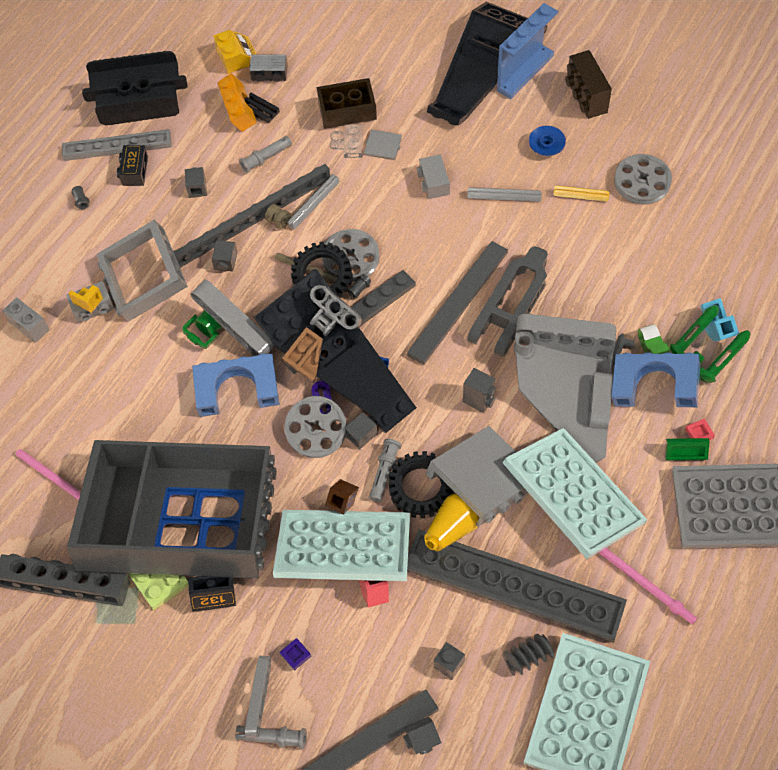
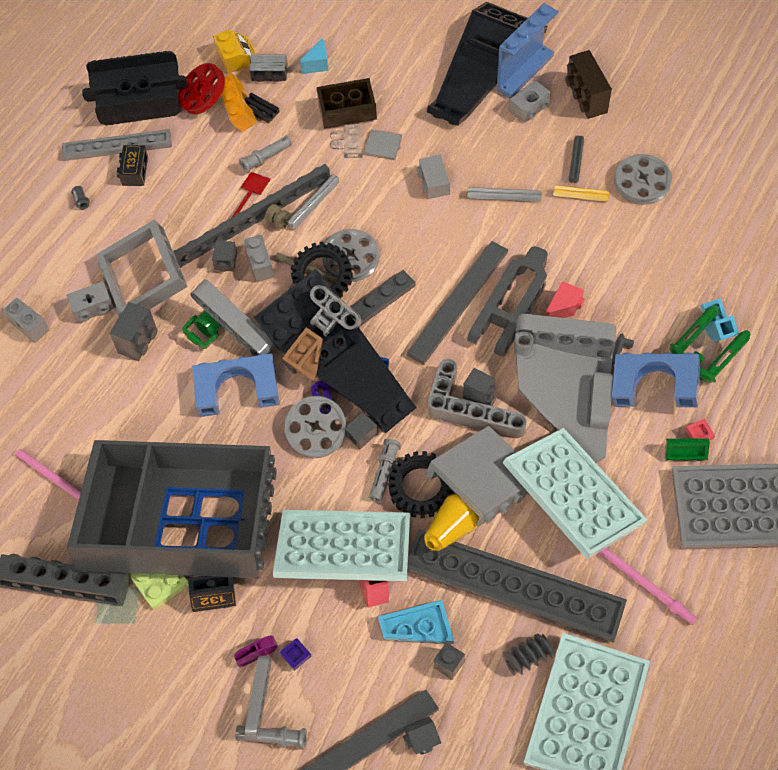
(87, 298): yellow panel -> none
(133, 331): none -> dark grey piece
(195, 182): dark grey brick -> none
(202, 88): none -> red wedge
(251, 652): none -> magenta piece
(254, 184): none -> red piece
(258, 258): none -> light grey brick
(315, 59): none -> medium azure slope
(341, 496): reddish brown brick -> none
(362, 282): dark grey pin -> none
(418, 624): none -> medium azure wing
(469, 408): none -> light grey beam
(529, 101): none -> light grey brick
(547, 140): blue dish -> none
(566, 301): none -> coral slope
(576, 159): none -> dark grey axle
(651, 340): bright green leg -> none

